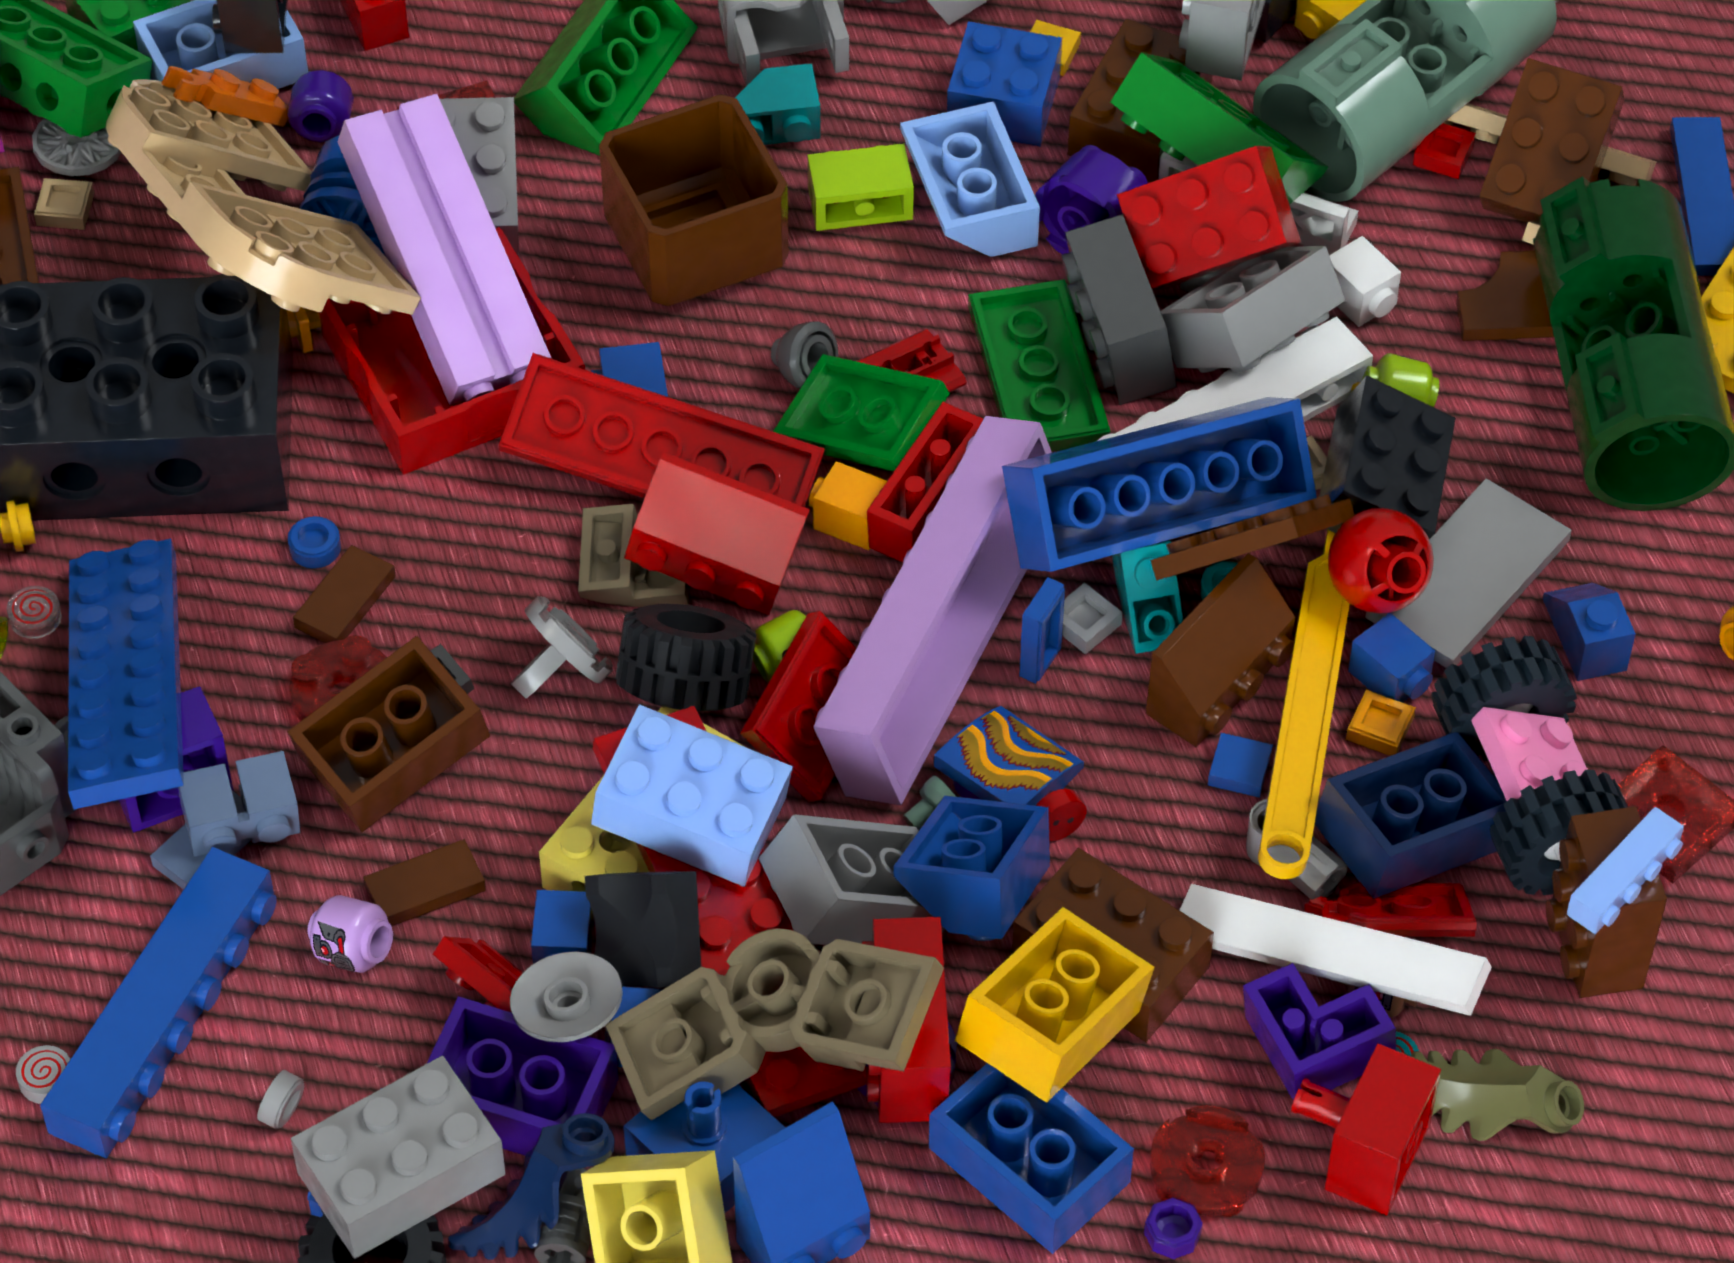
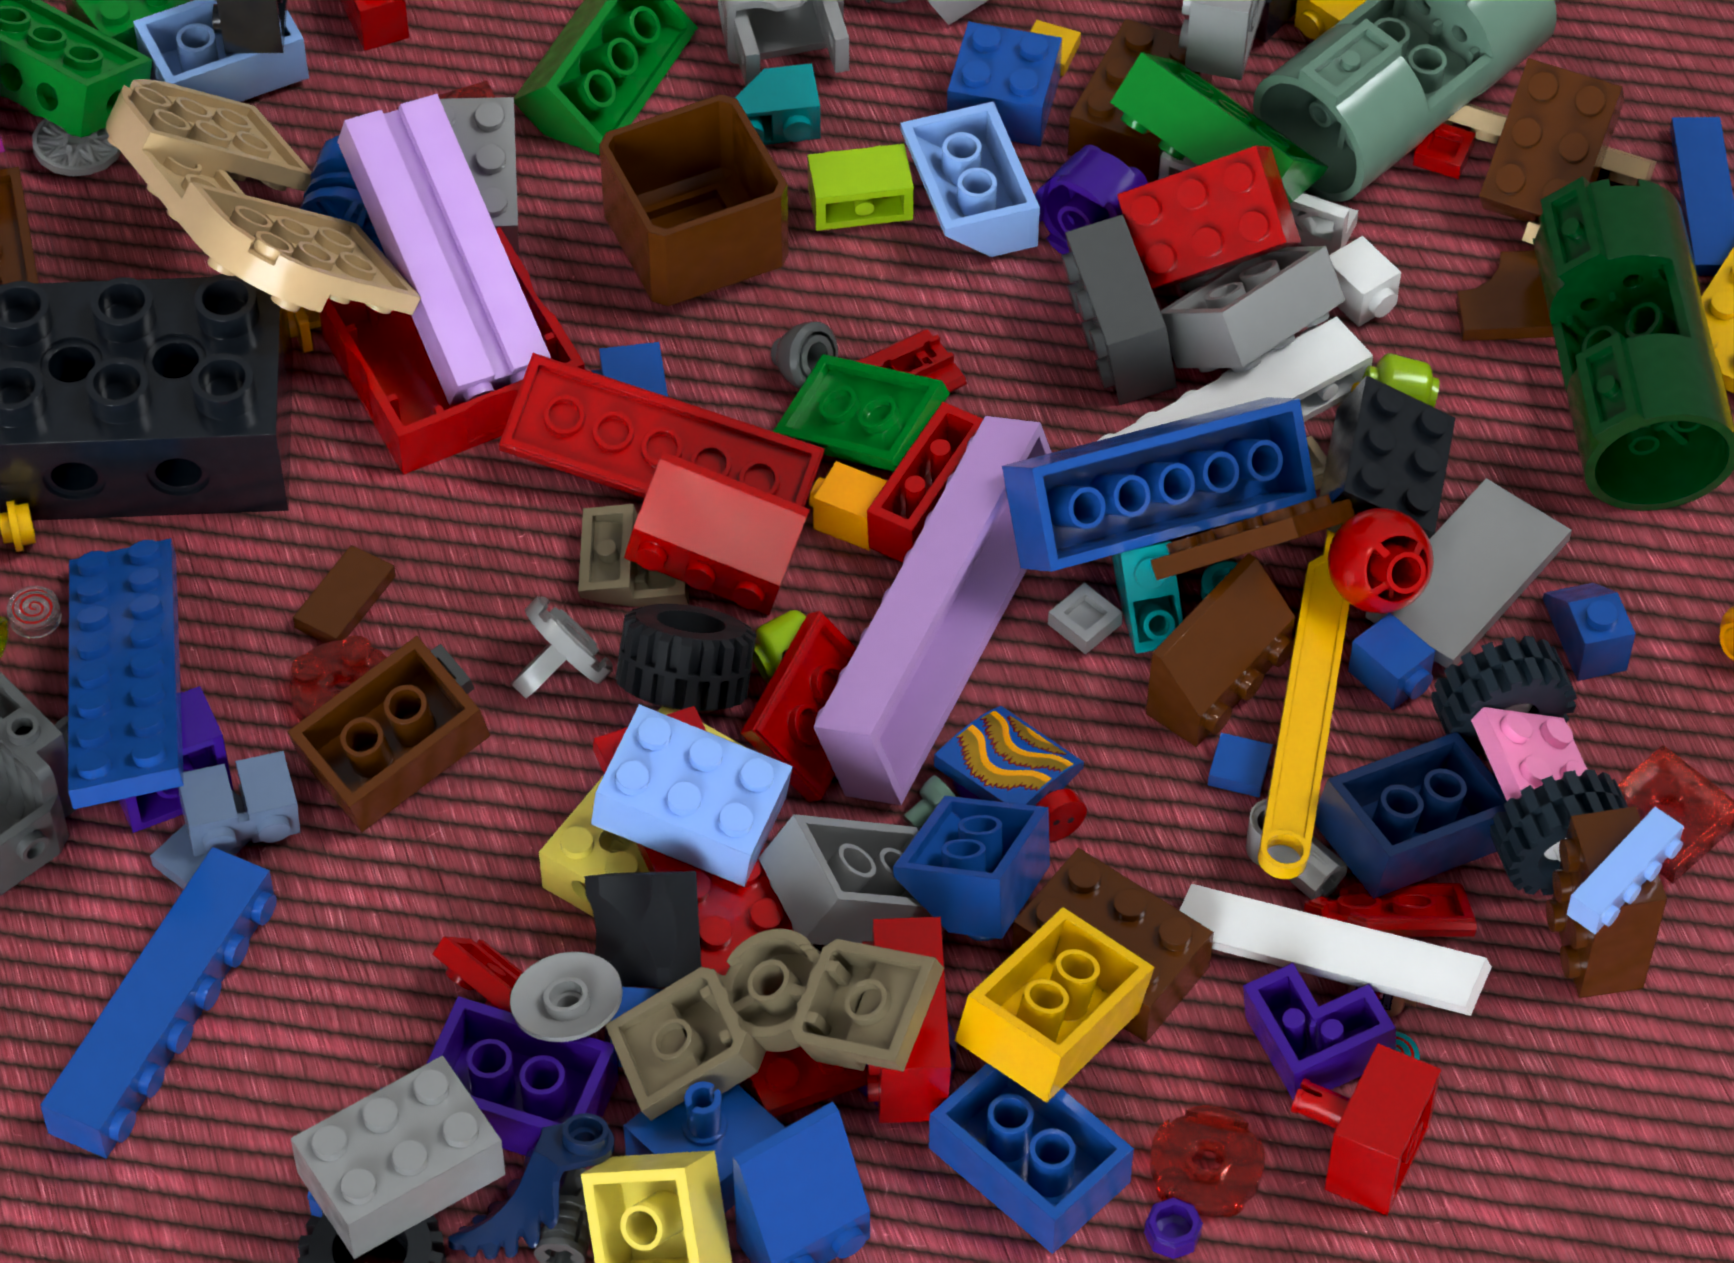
(39, 1071): light grey tile -> none
(64, 203): tan tile -> none
(228, 94): orange plate -> none
(281, 1099): light grey tile -> none
(314, 542): blue tile -> none
(320, 105): dark purple head -> none
(350, 934): lavender head -> none
(425, 882): reddish brown tile -> none
(561, 923): blue brick -> none
(1039, 361): green tile -> none
(1042, 630): blue tile -> none
(1380, 723): light orange tile -> none
(1500, 1093): olive plant -> none

